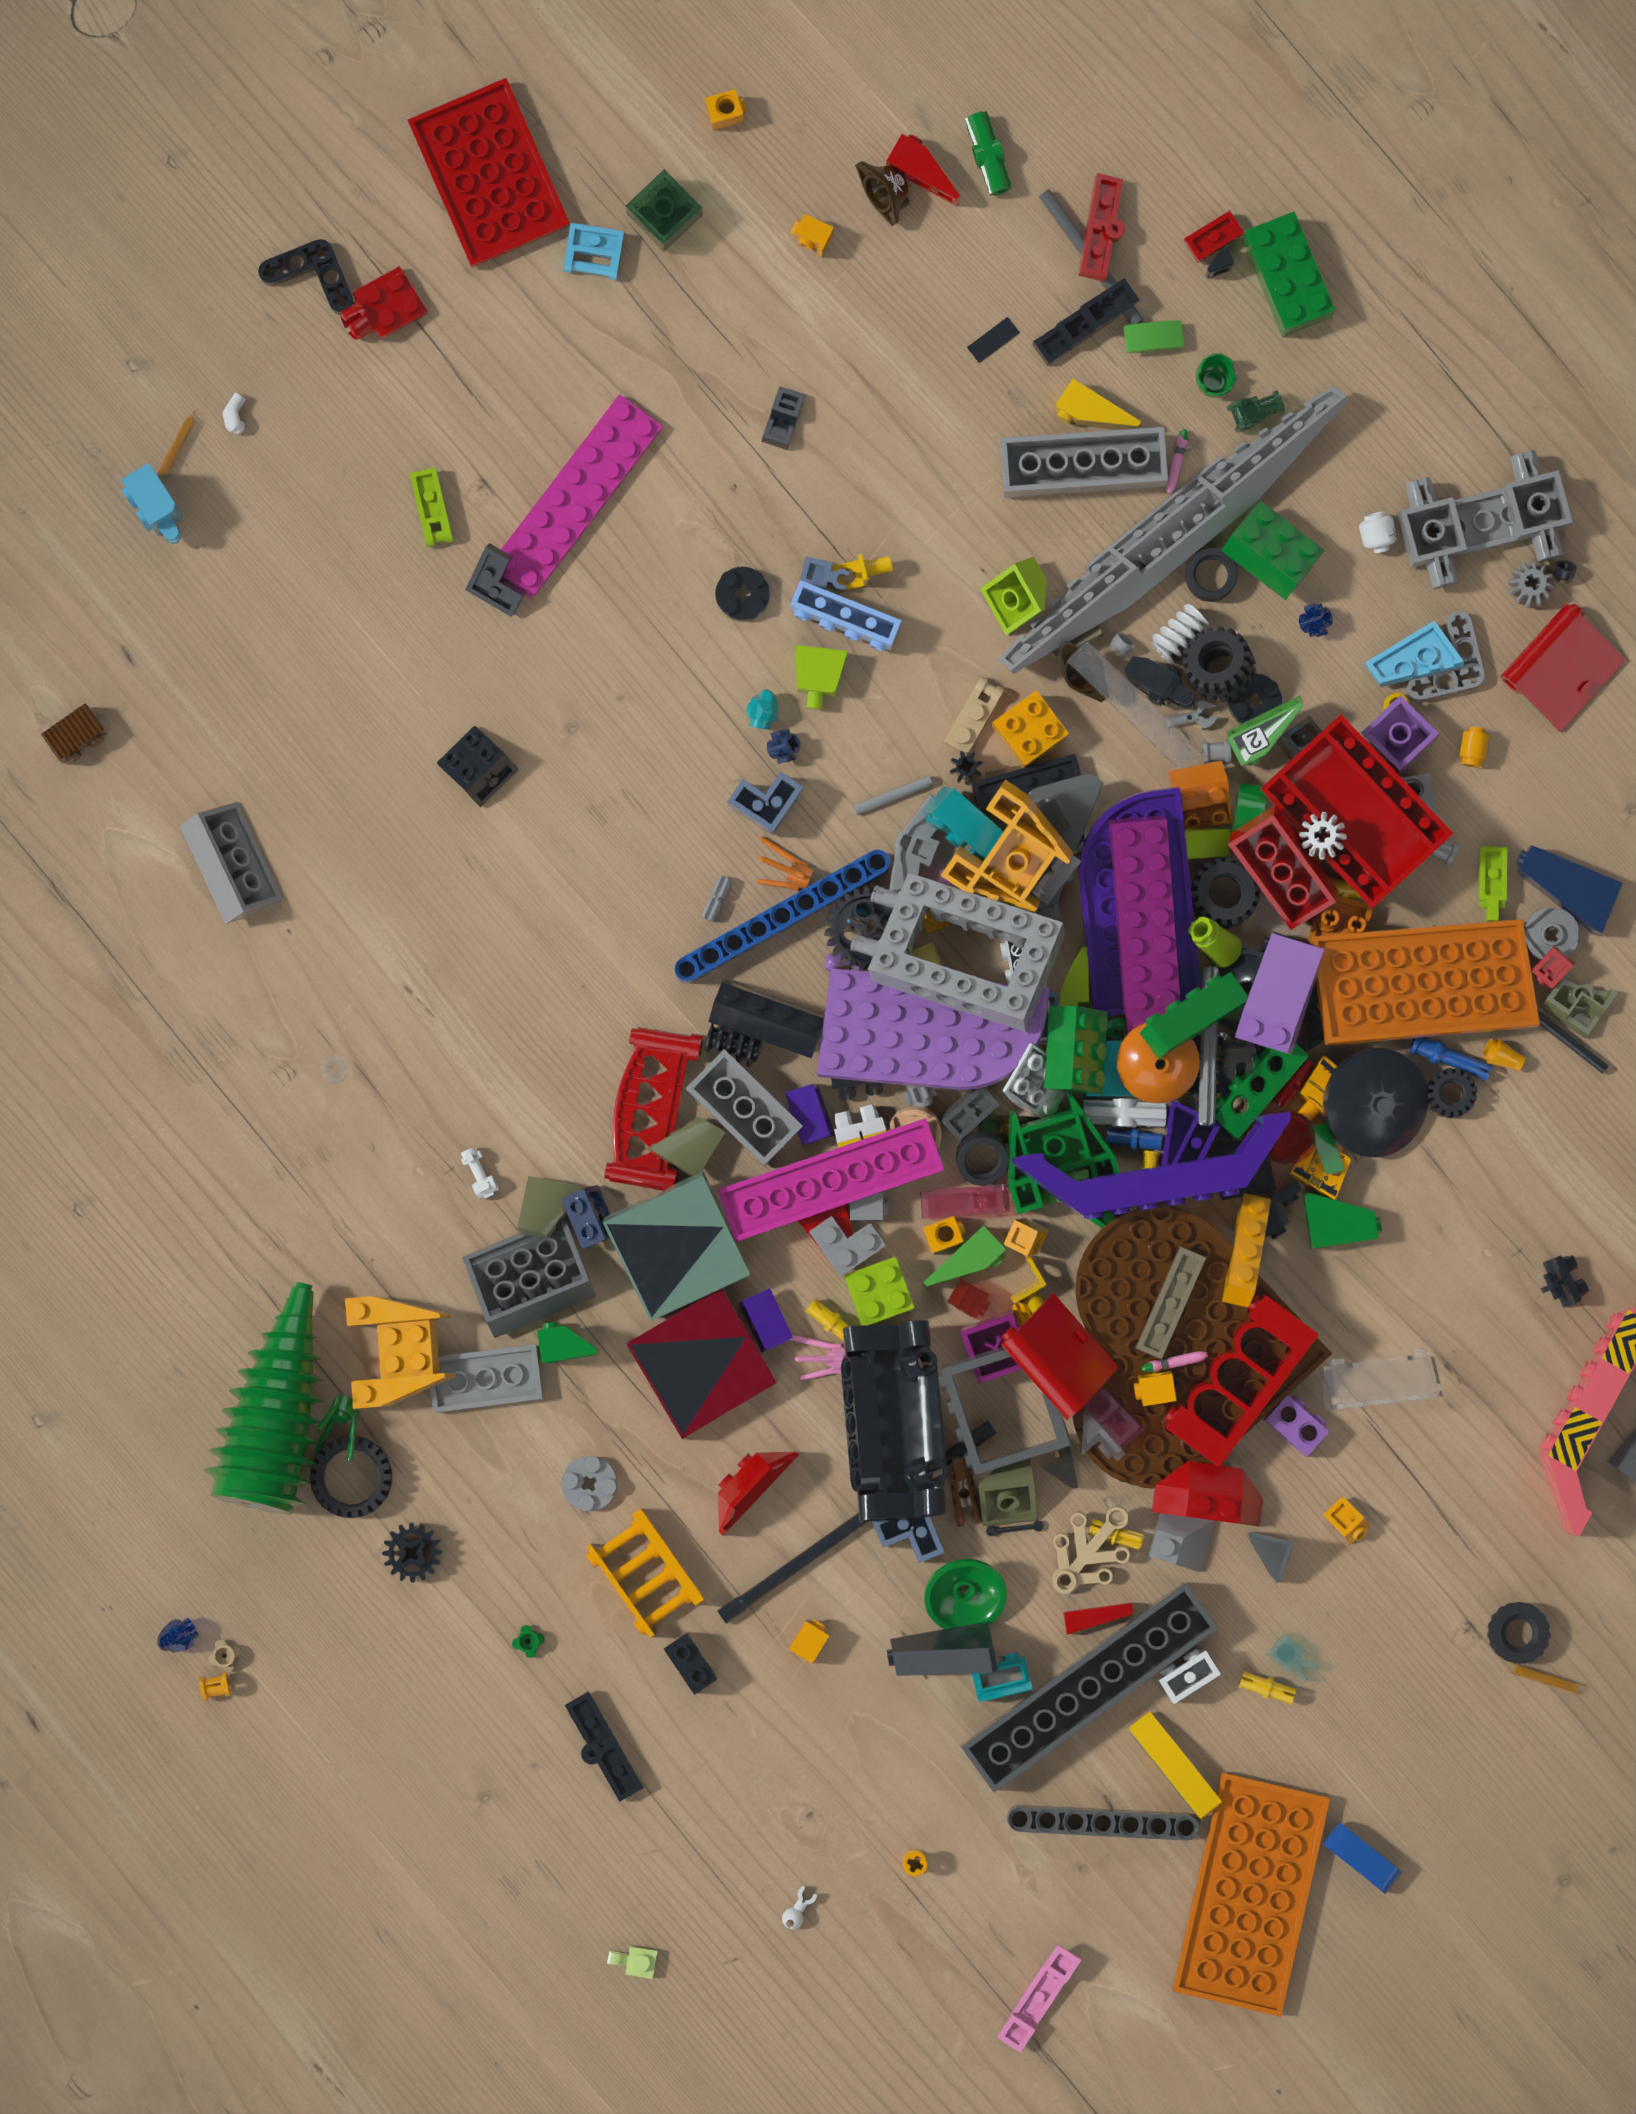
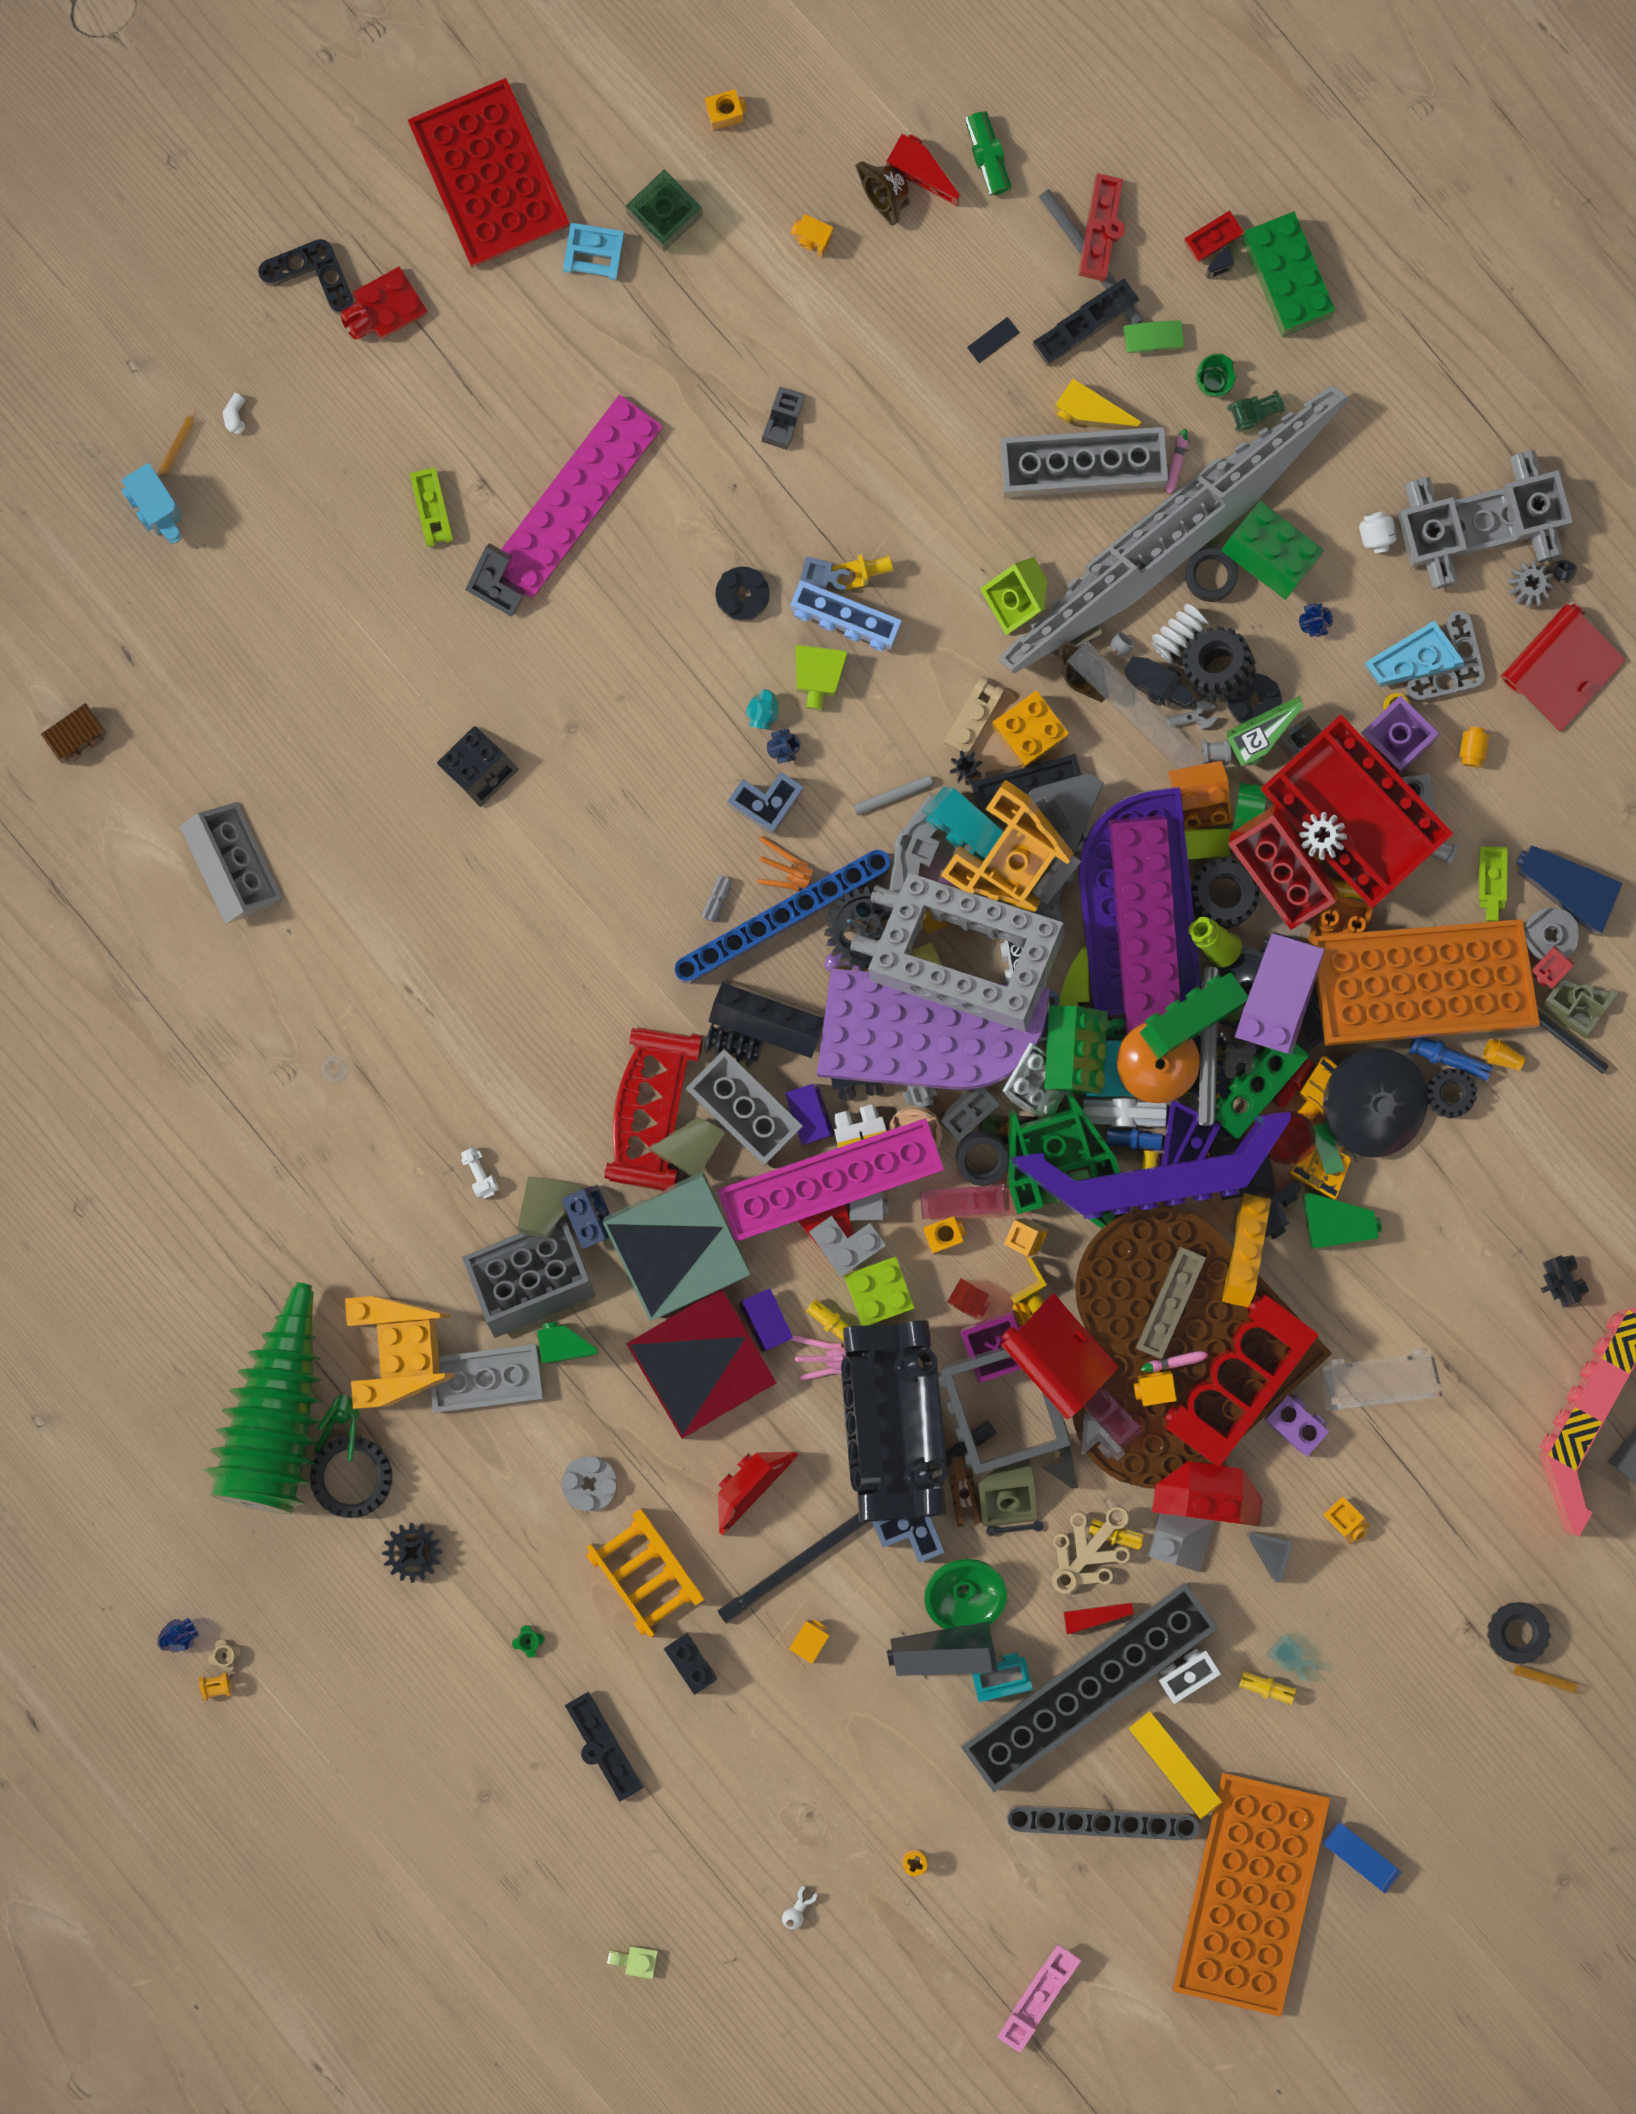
(972, 1257): bright green slope -> none

